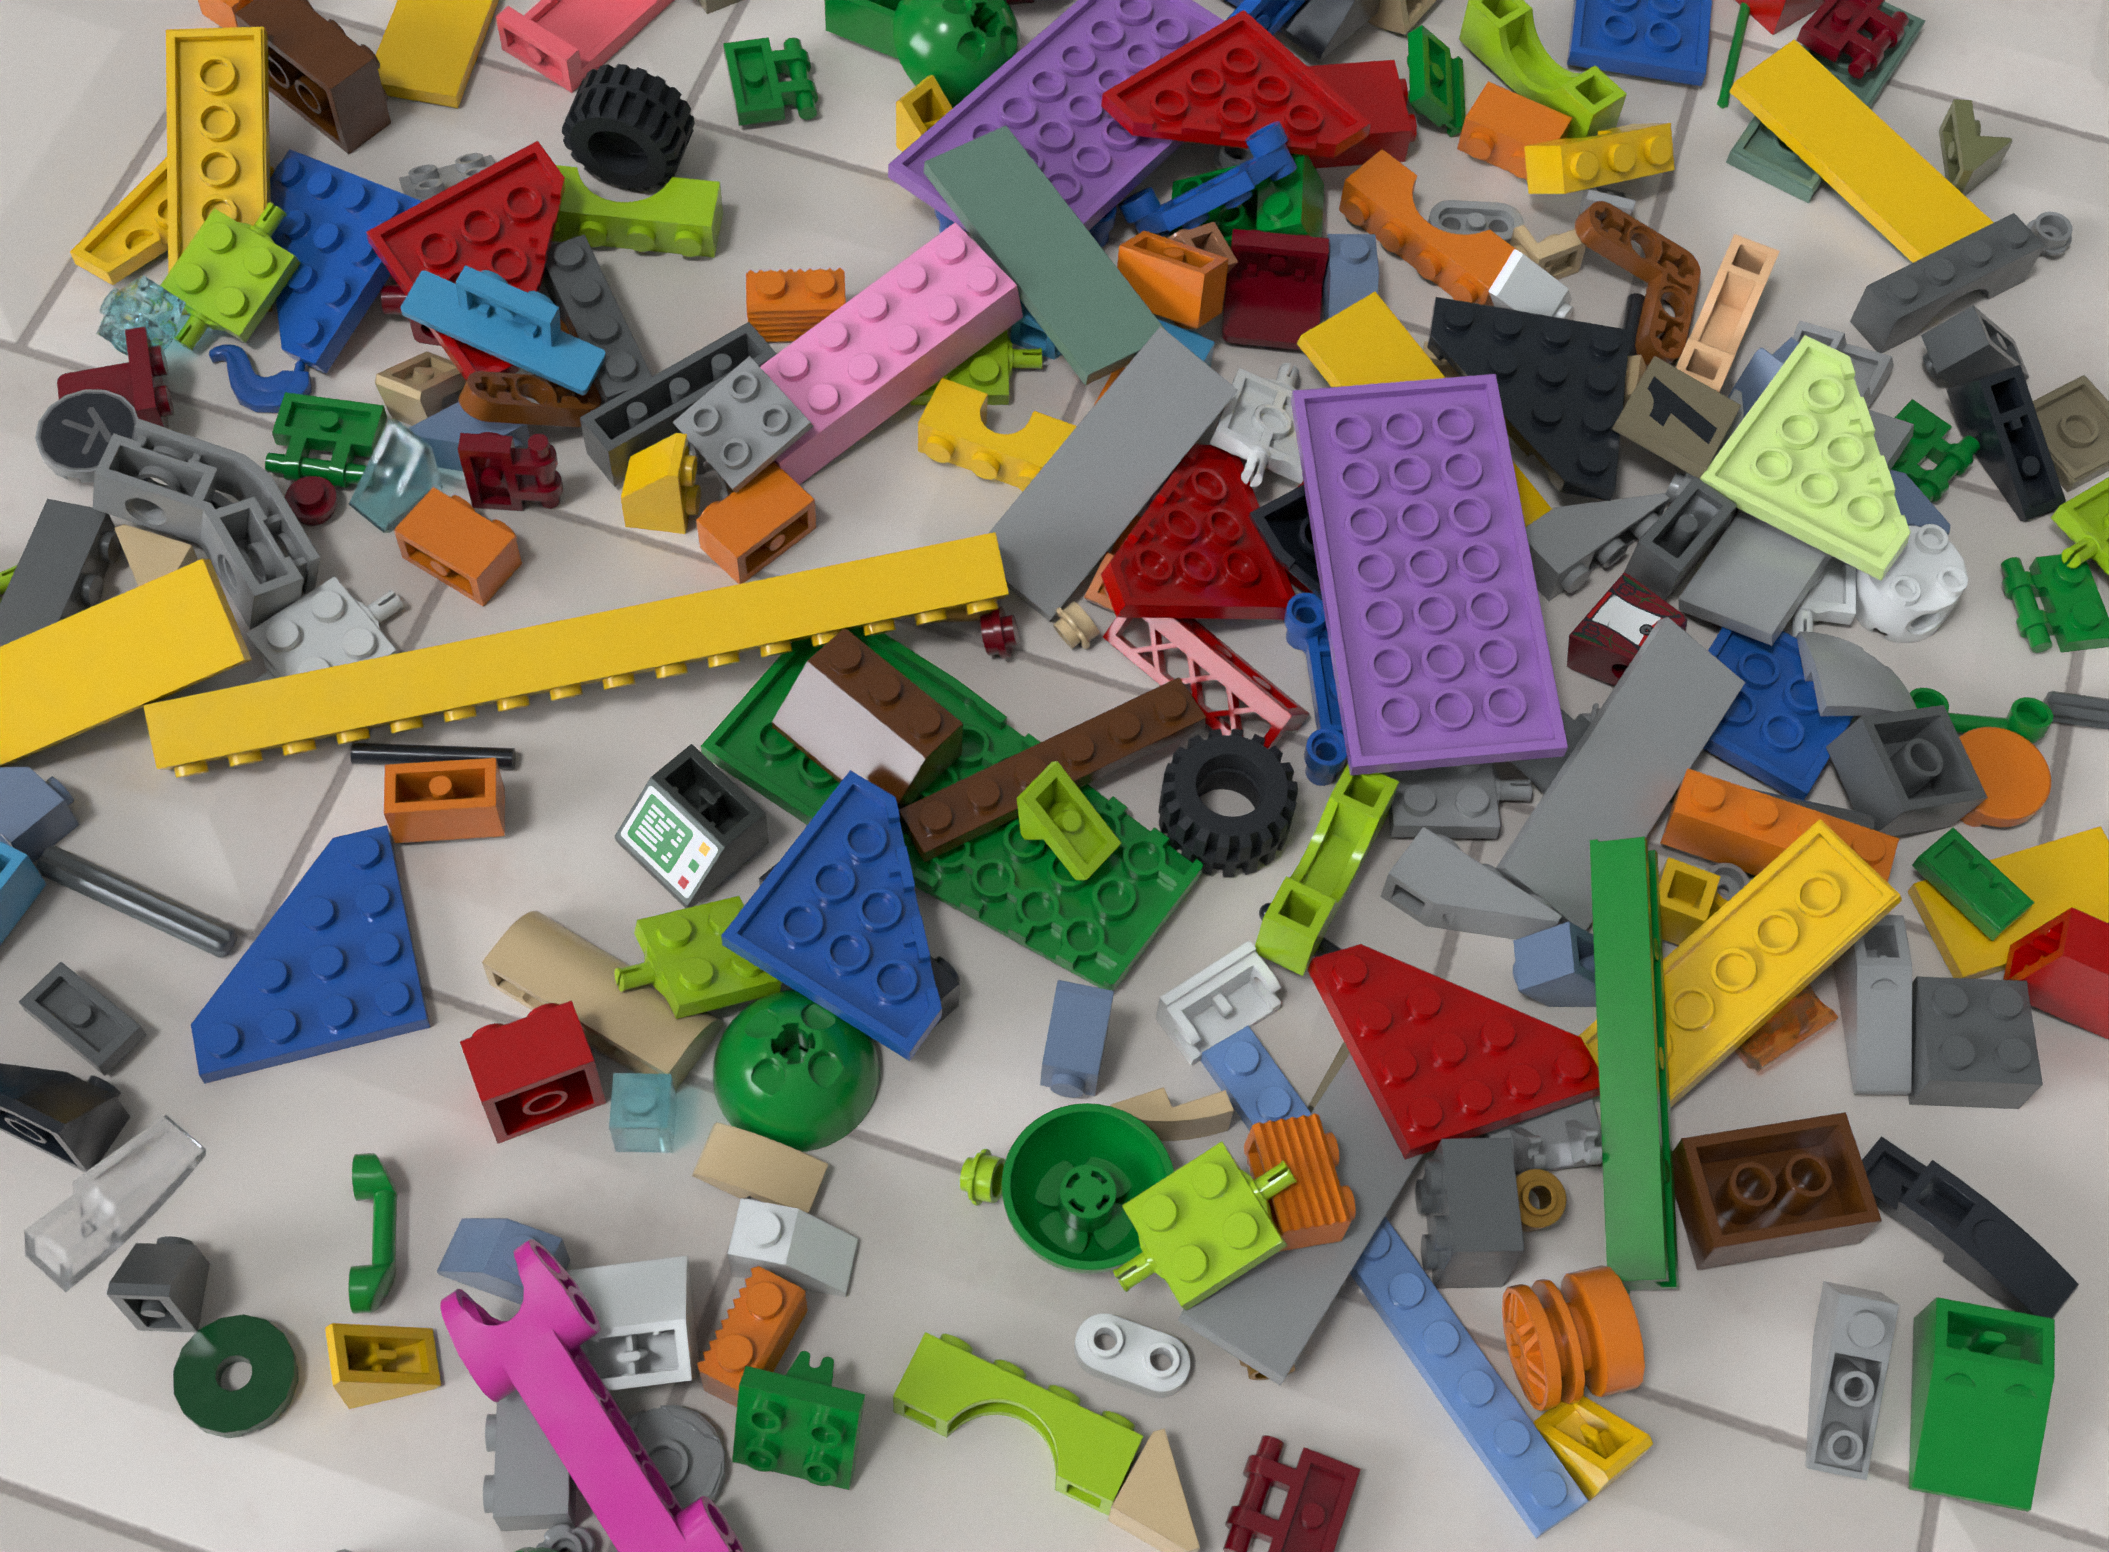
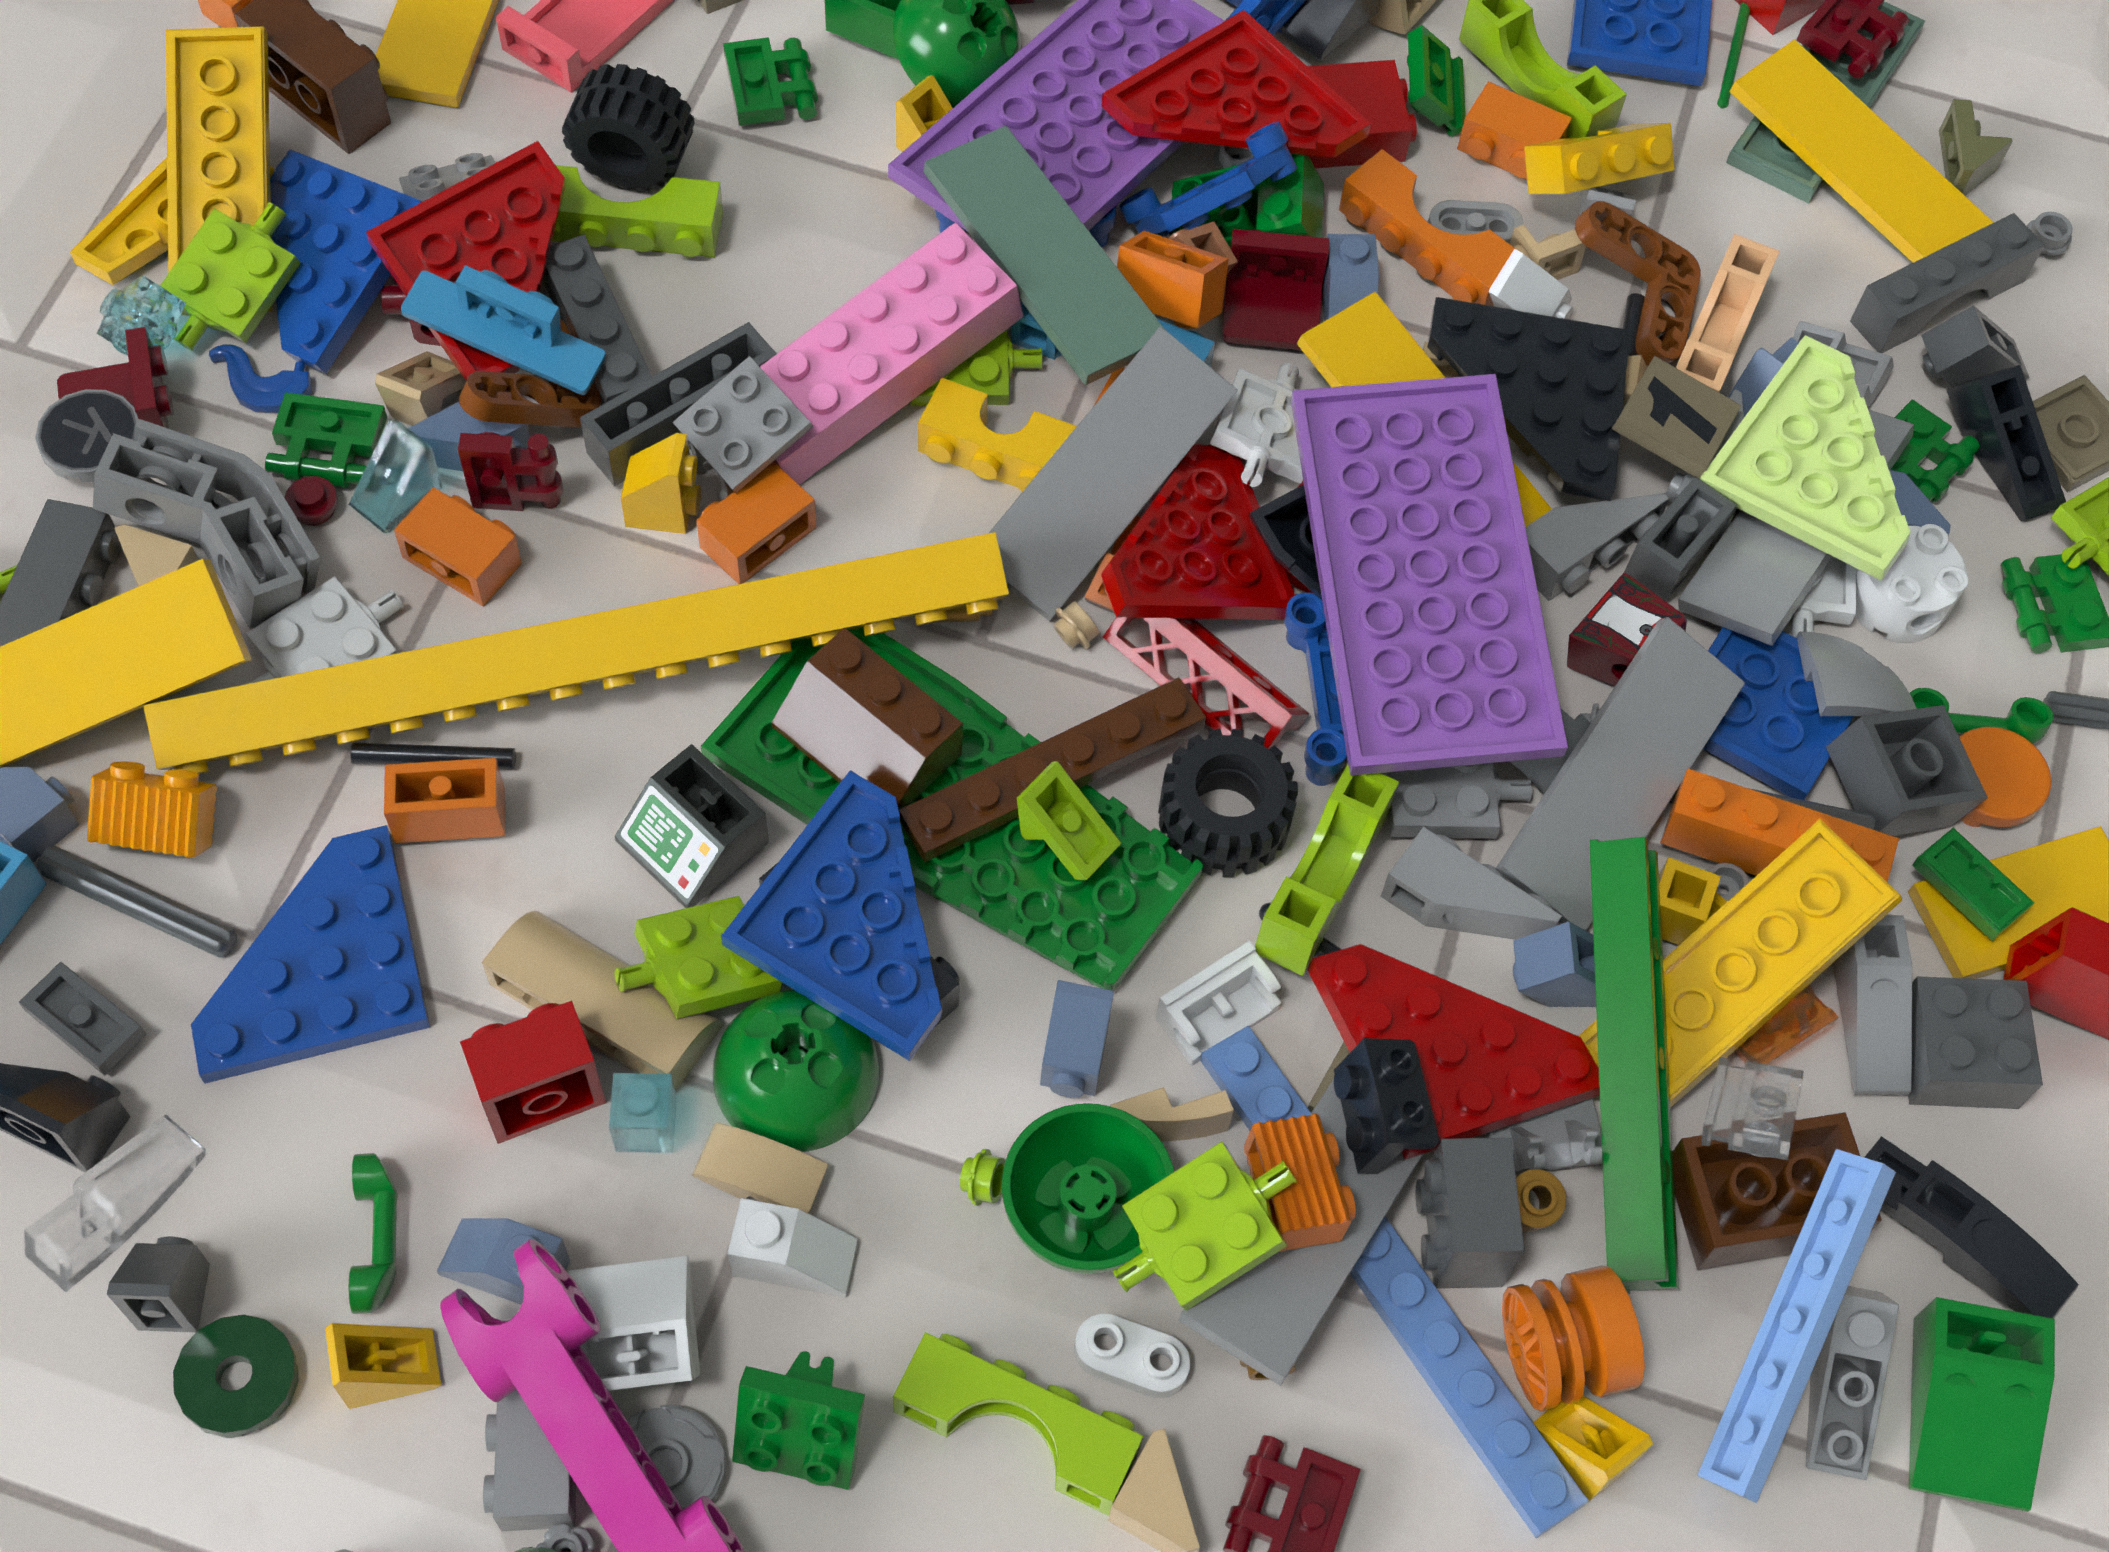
(151, 810): none -> light orange brick
(753, 1333): orange brick -> none
(791, 302): orange brick -> none
(999, 633): dark red plate -> none
(1384, 1102): none -> black bracket
(1753, 1108): none -> clear plate
(1796, 1324): none -> light blue plate

